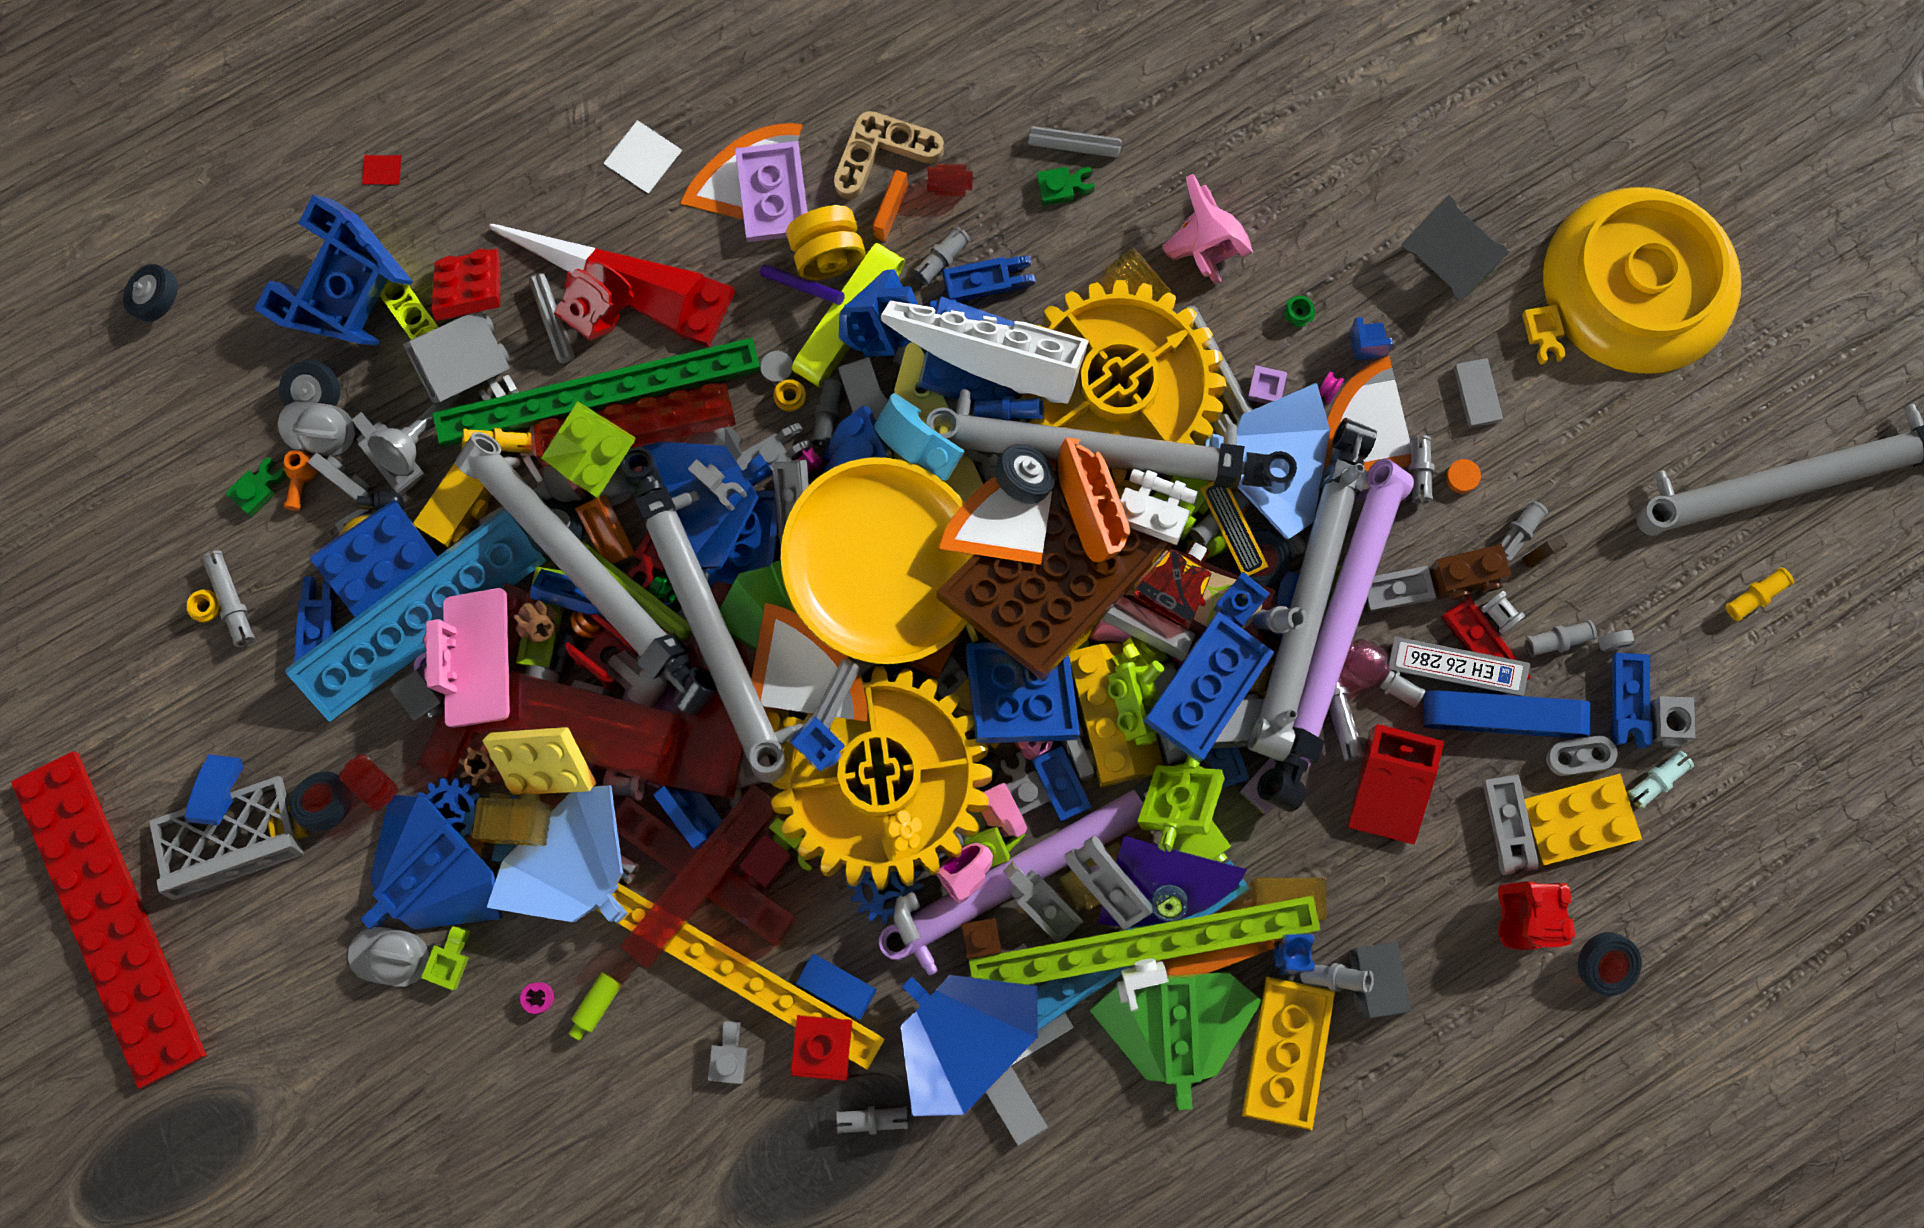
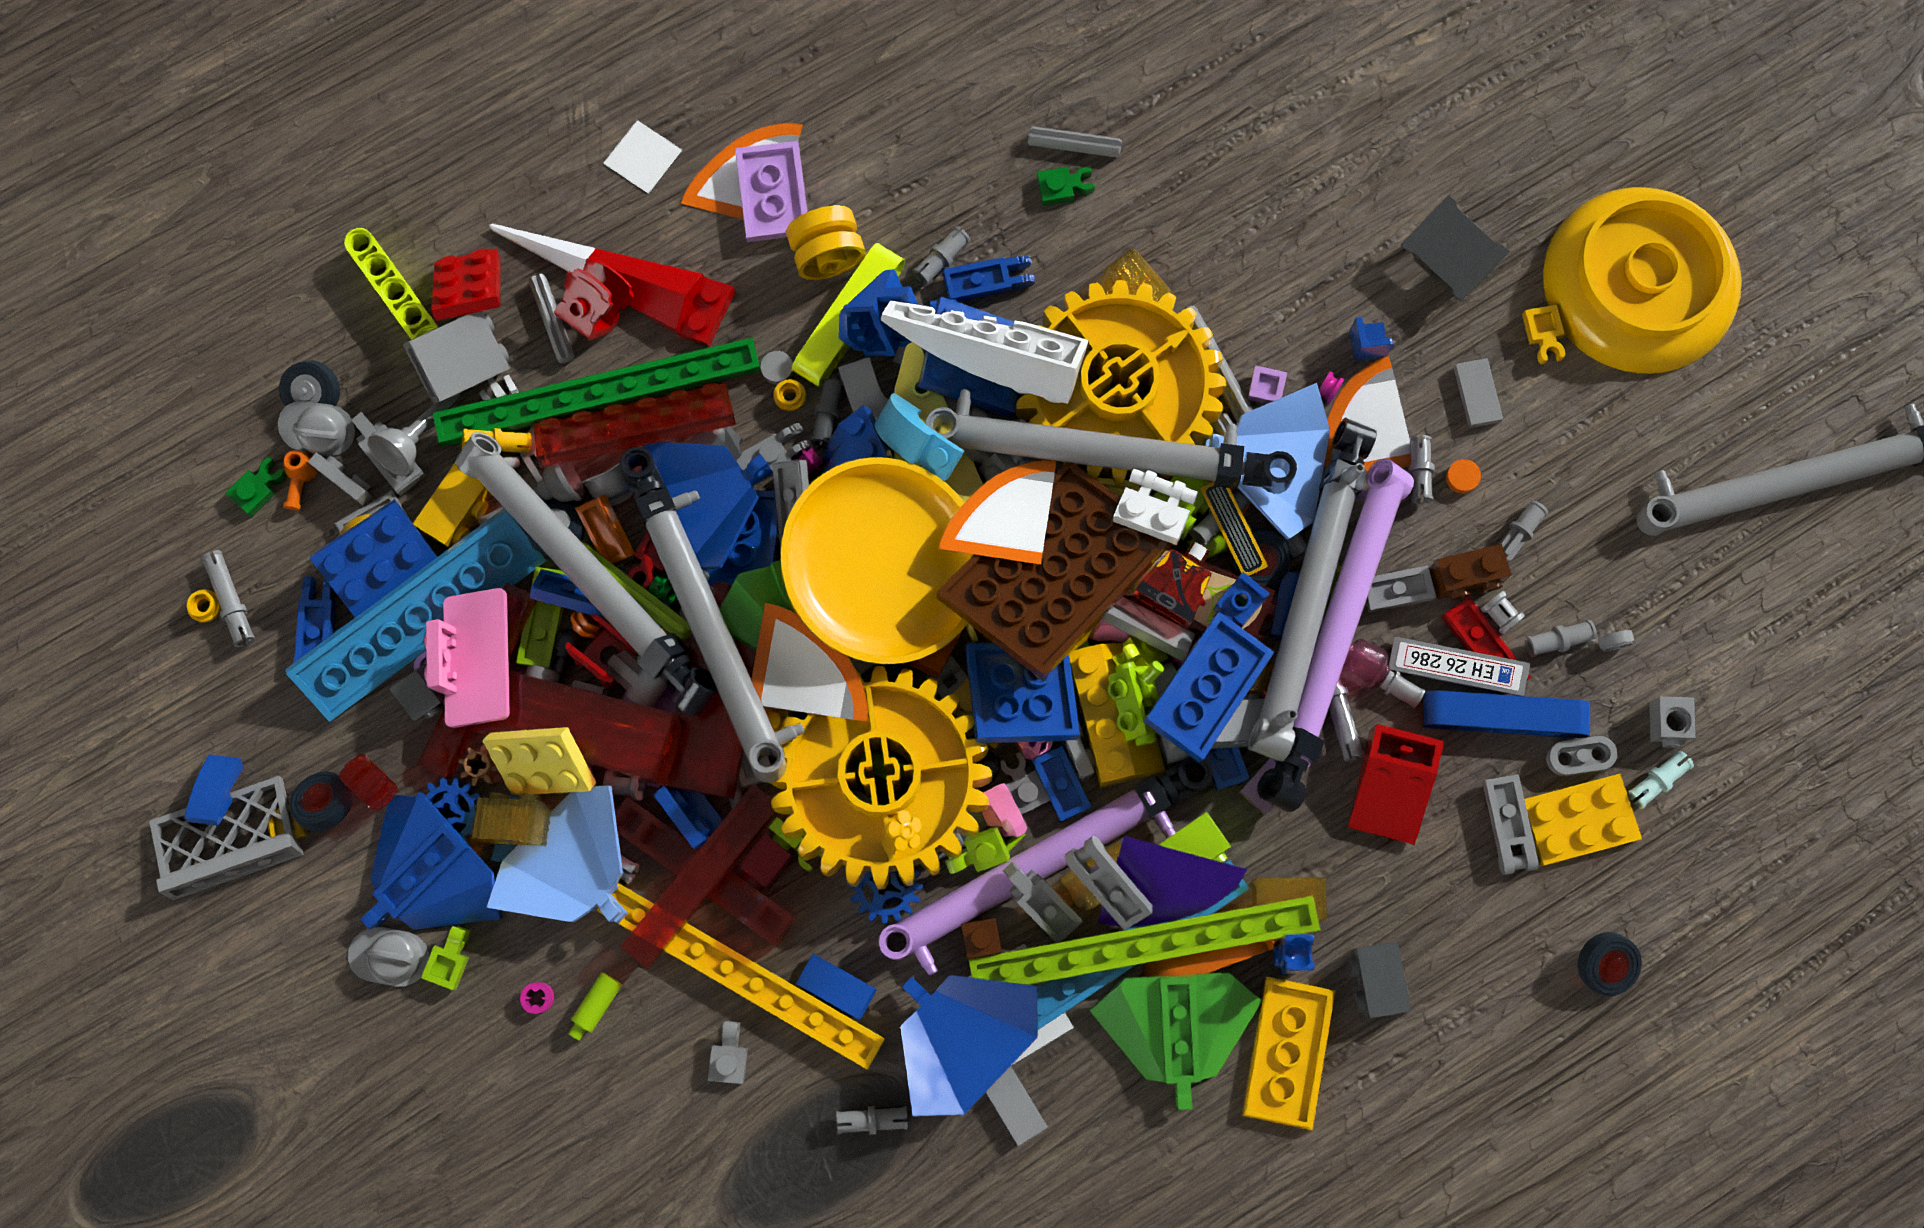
(108, 920): red plate -> none
(150, 292): black wheel -> none
(341, 280): blue wedge -> none
(378, 500): black cylinder -> none
(381, 169): red sticker -> none
(536, 621): medium nougat gear -> none
(588, 449): lime slope -> none
(712, 480): light grey plate -> none
(802, 284): dark purple bar -> none
(817, 744): blue bracket -> none
(821, 1048): red piece -> none
(836, 692): light grey axle -> none
(873, 141): tan beam -> none
(890, 205): orange tile -> none
(903, 918): light grey arm -> none
(949, 180): clear red brick -> none
(967, 873): bright pink rock -> none
(1009, 408): blue pin -> none
(1025, 474): black wheel -> none
(1092, 501): orange brick -> none
(1143, 975): white bracket -> none
(1169, 903): tile -> none
(1180, 801): lime plate -> none
(1207, 233): bright pink piece -> none
(1280, 619): light grey pin -> none
(1305, 305): green plate -> none
(1339, 978): light grey pin -> none
(1535, 915): red piece -> none
(1545, 550): dark brown tile -> none
(1631, 699): blue plate -> none
(1759, 594): yellow pin -> none

